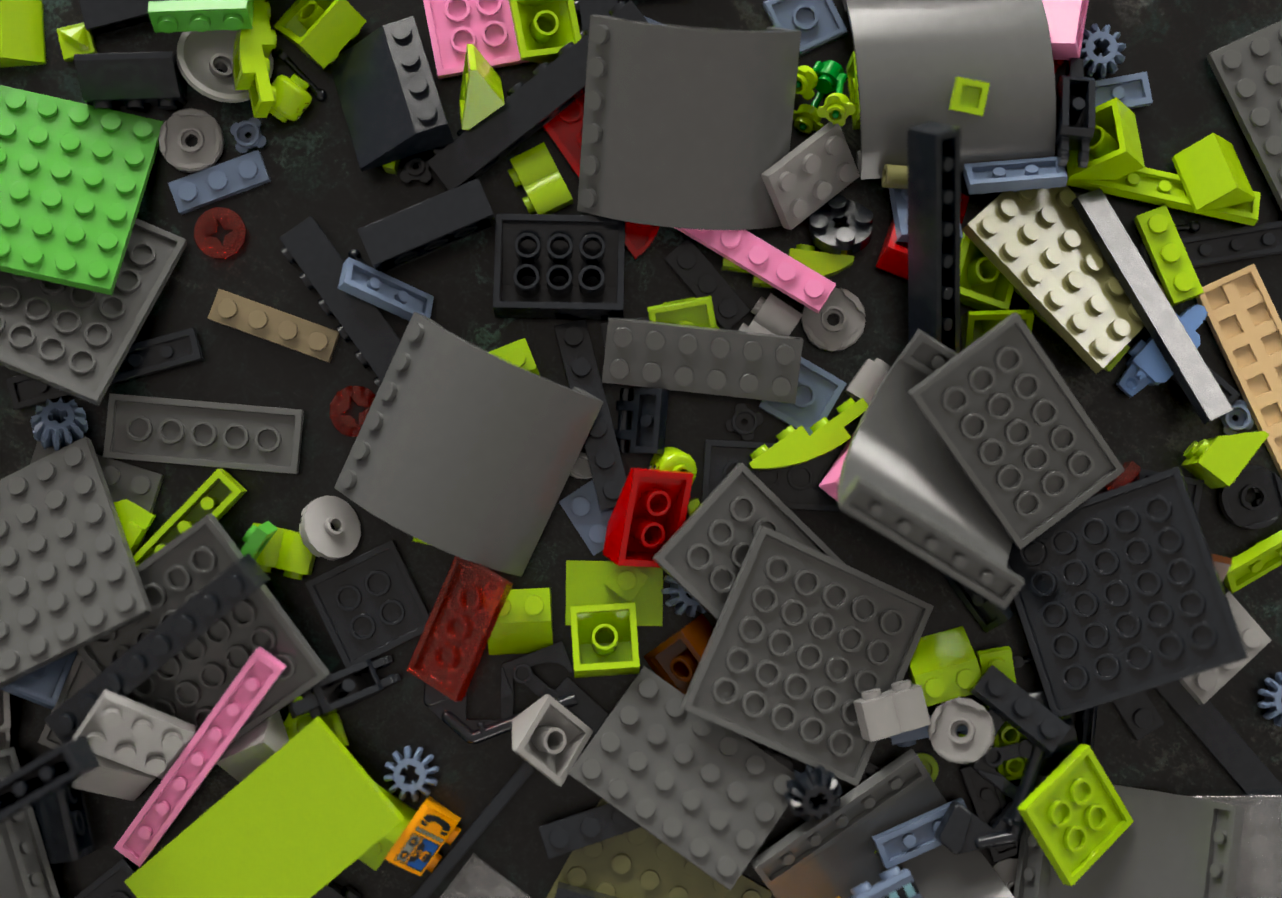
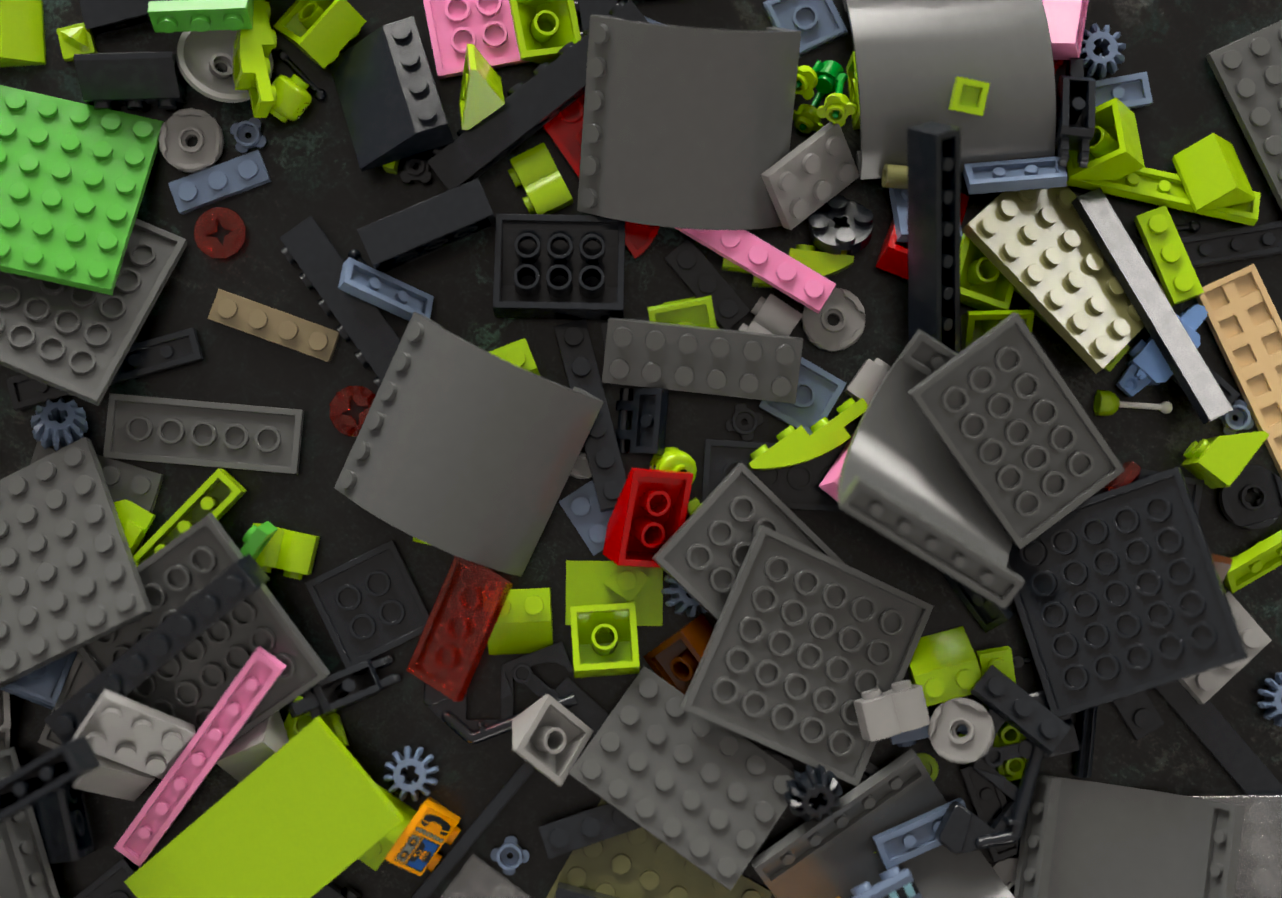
(319, 535): light grey plate -> none
(509, 864): none -> sand blue plate
(1075, 814): lime plate -> none
(1108, 403): none -> hinge

